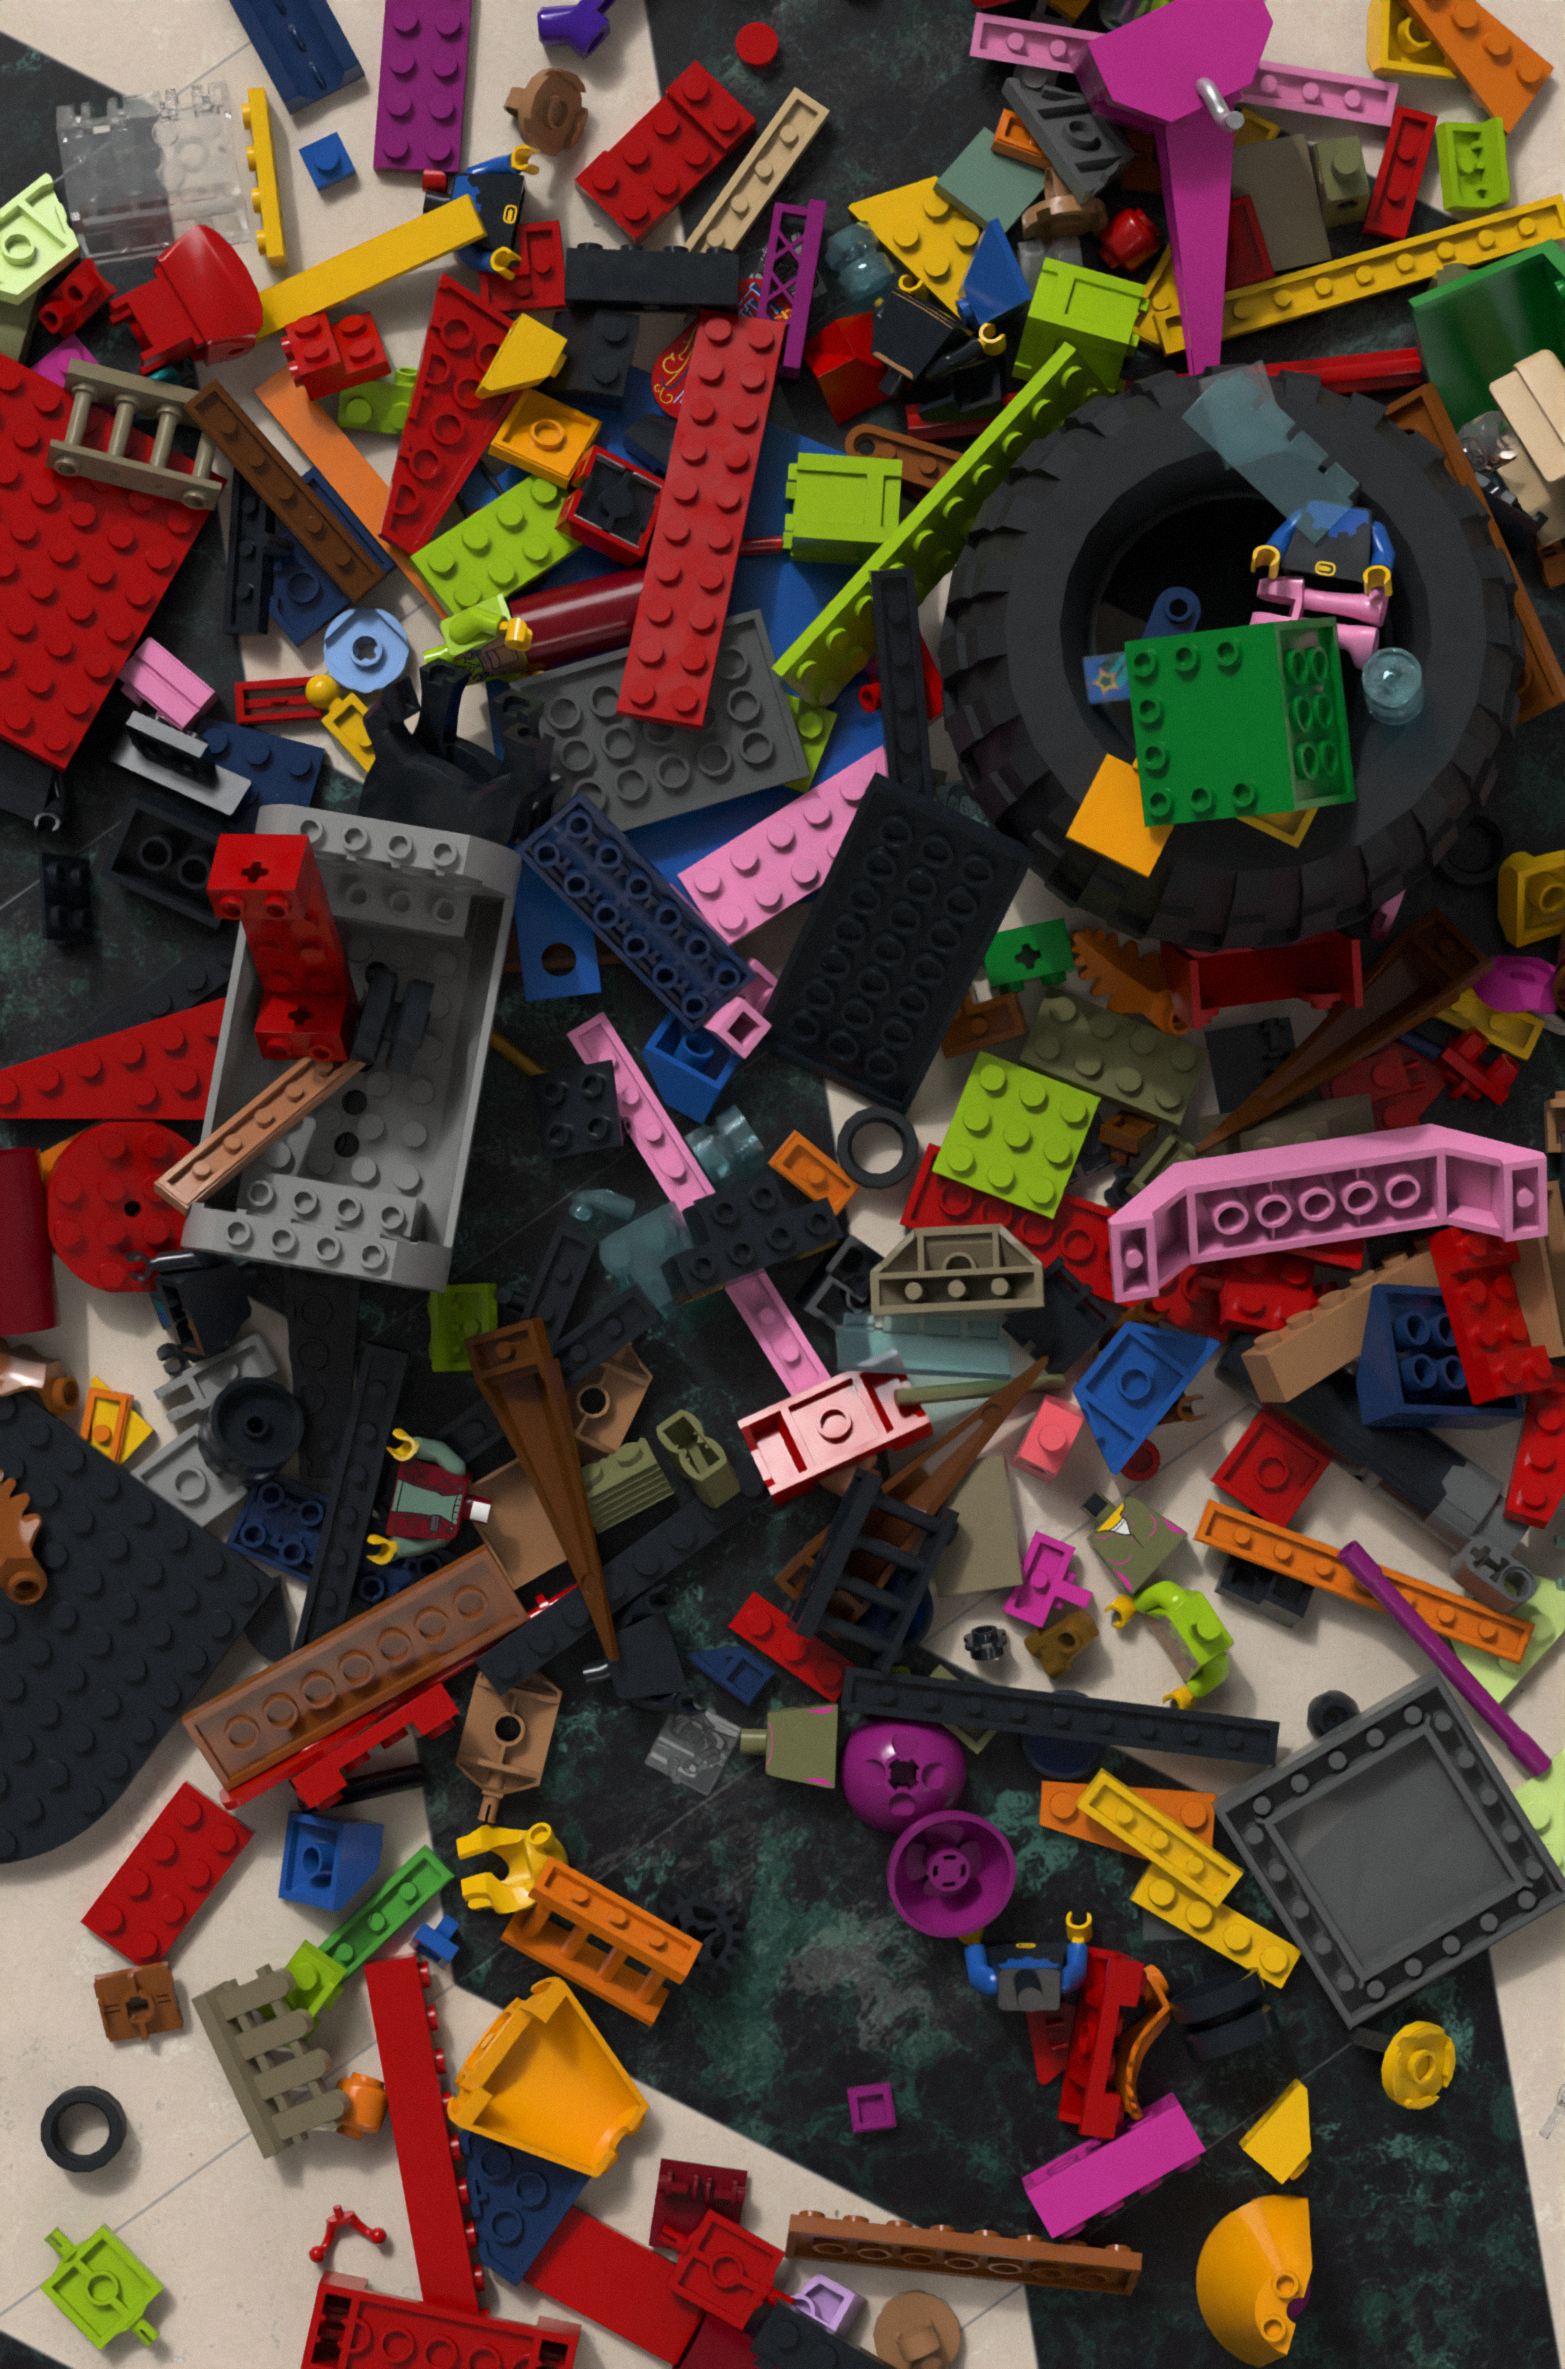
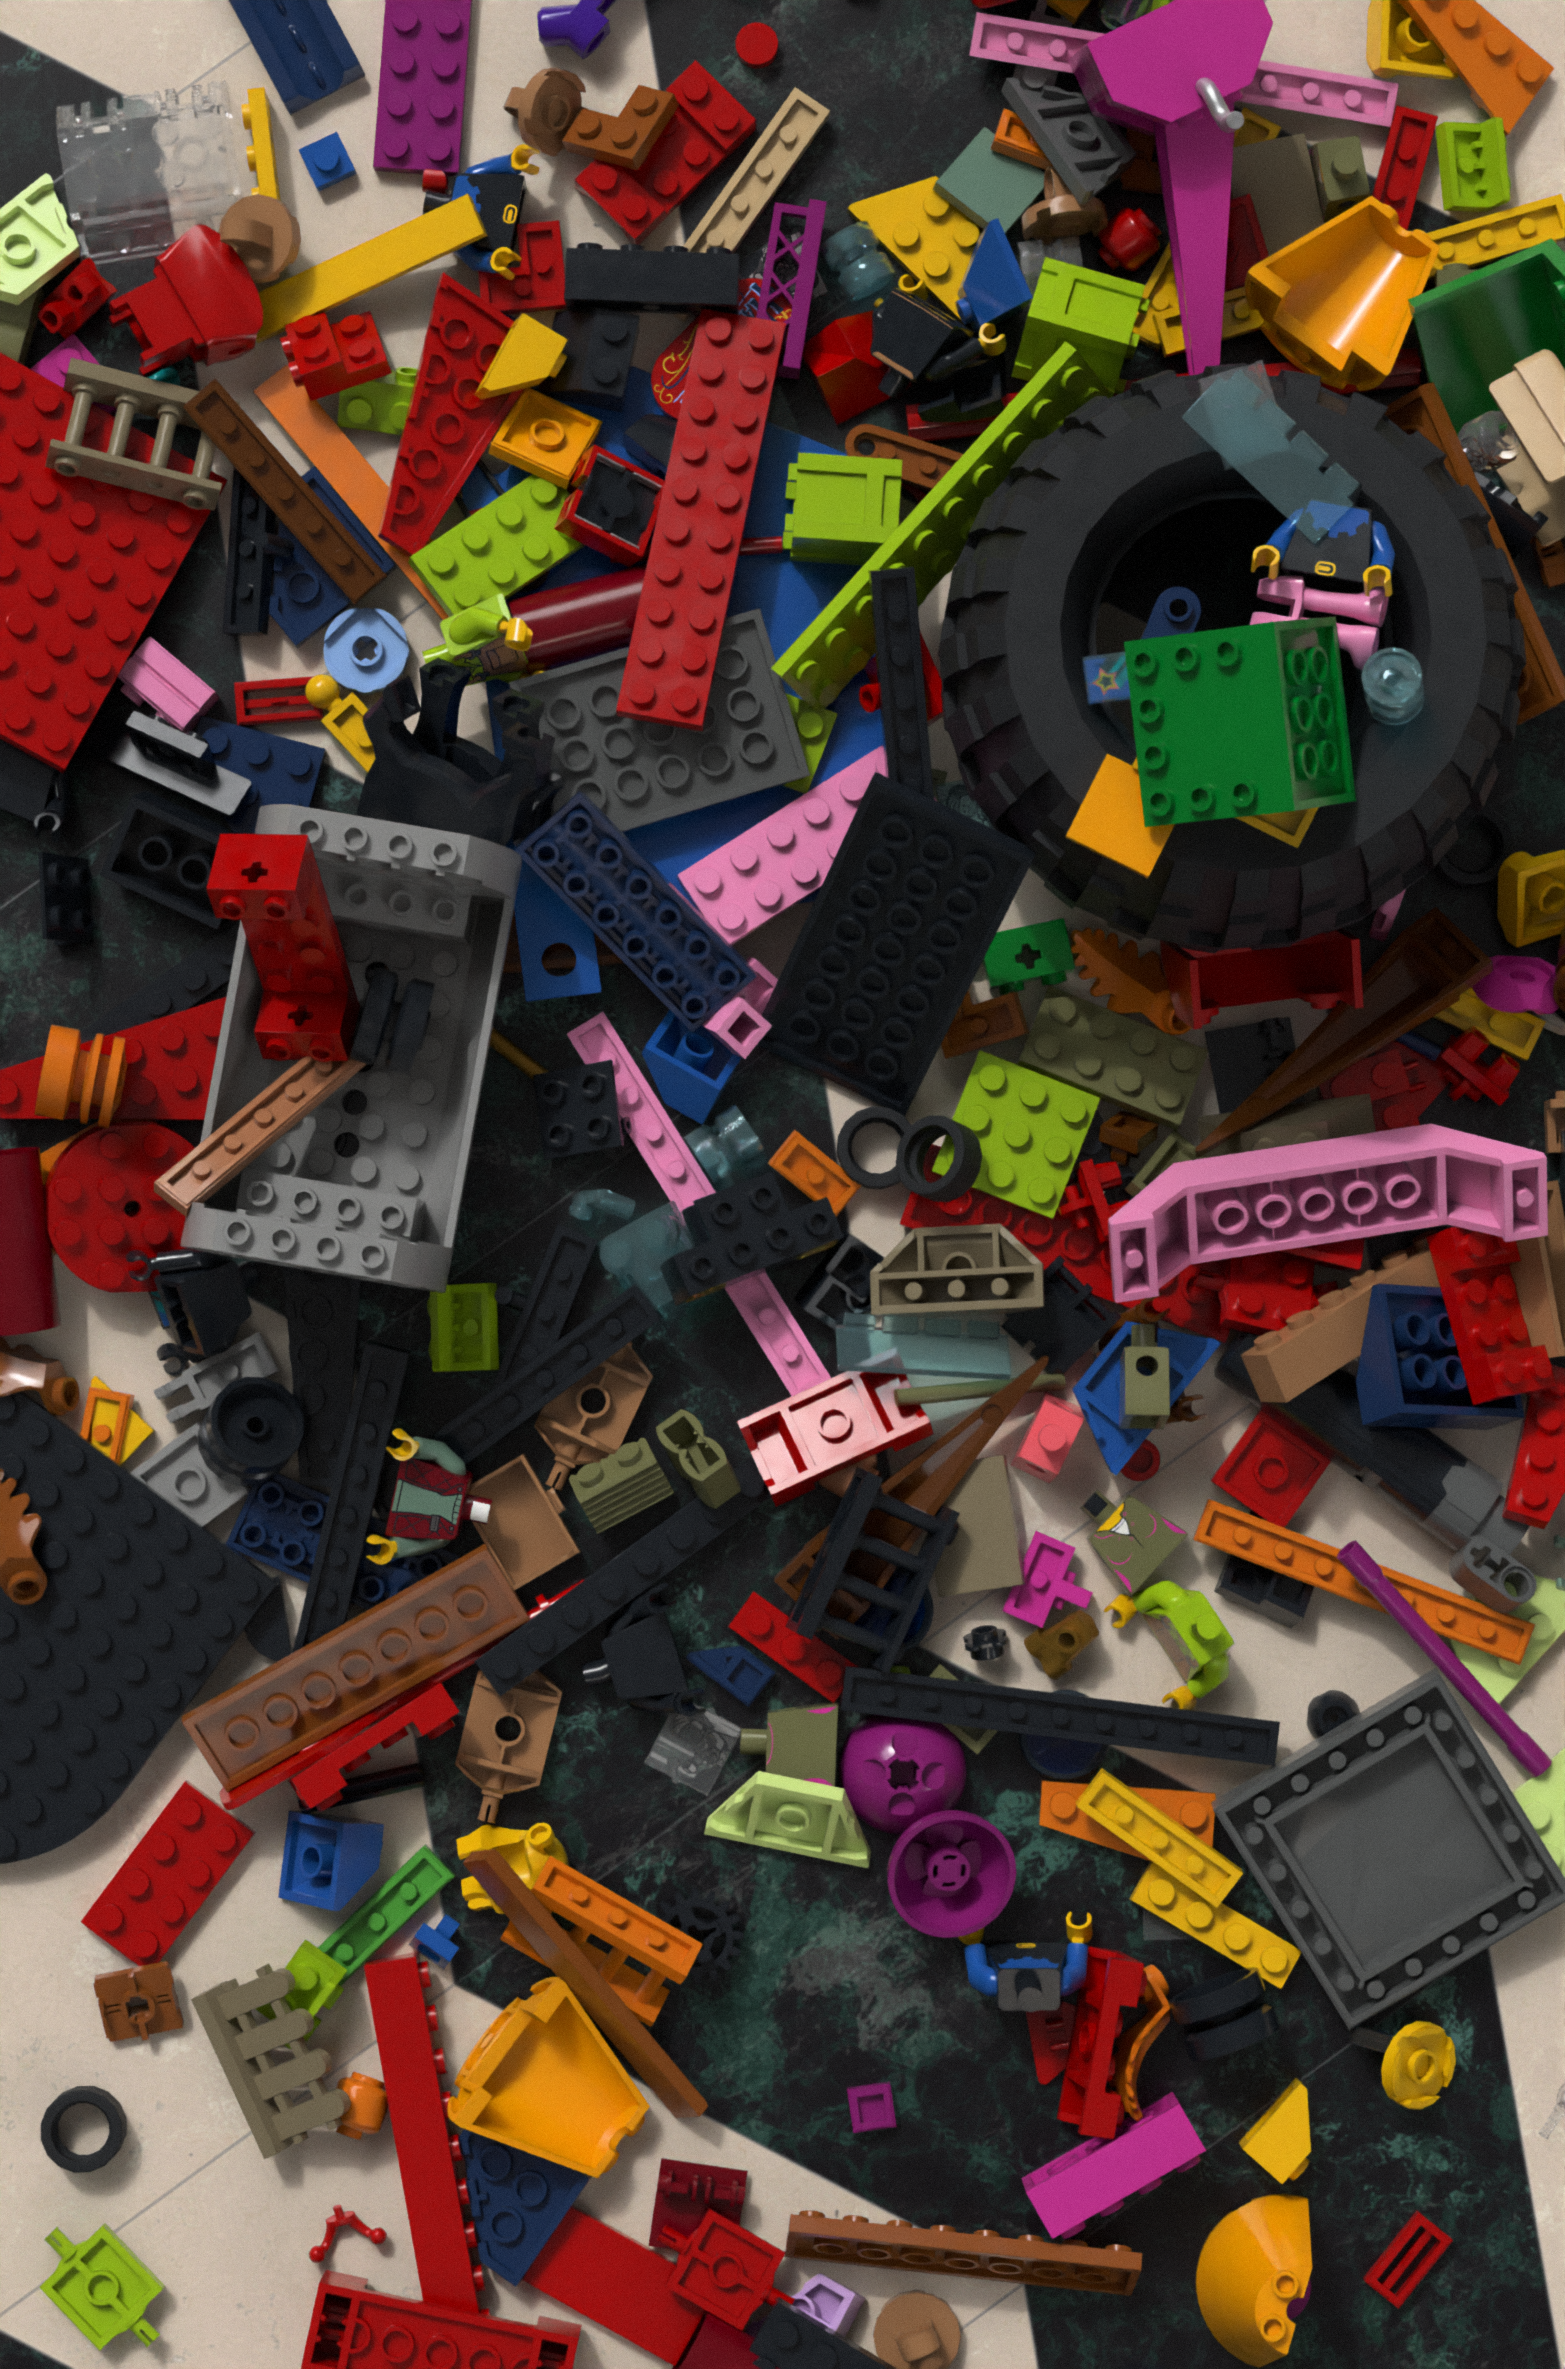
(80, 1076): none -> orange wheel
(261, 235): none -> medium nougat tile
(531, 1405): reddish brown plate -> none
(585, 1983): none -> dark orange tile
(623, 138): none -> dark orange plate
(792, 1818): none -> yellowish green wing
(914, 1147): none -> black tyre
(1093, 1182): none -> red hips
(1144, 1398): none -> olive torso
(1343, 294): none -> light orange cone
(1395, 2247): none -> red tile

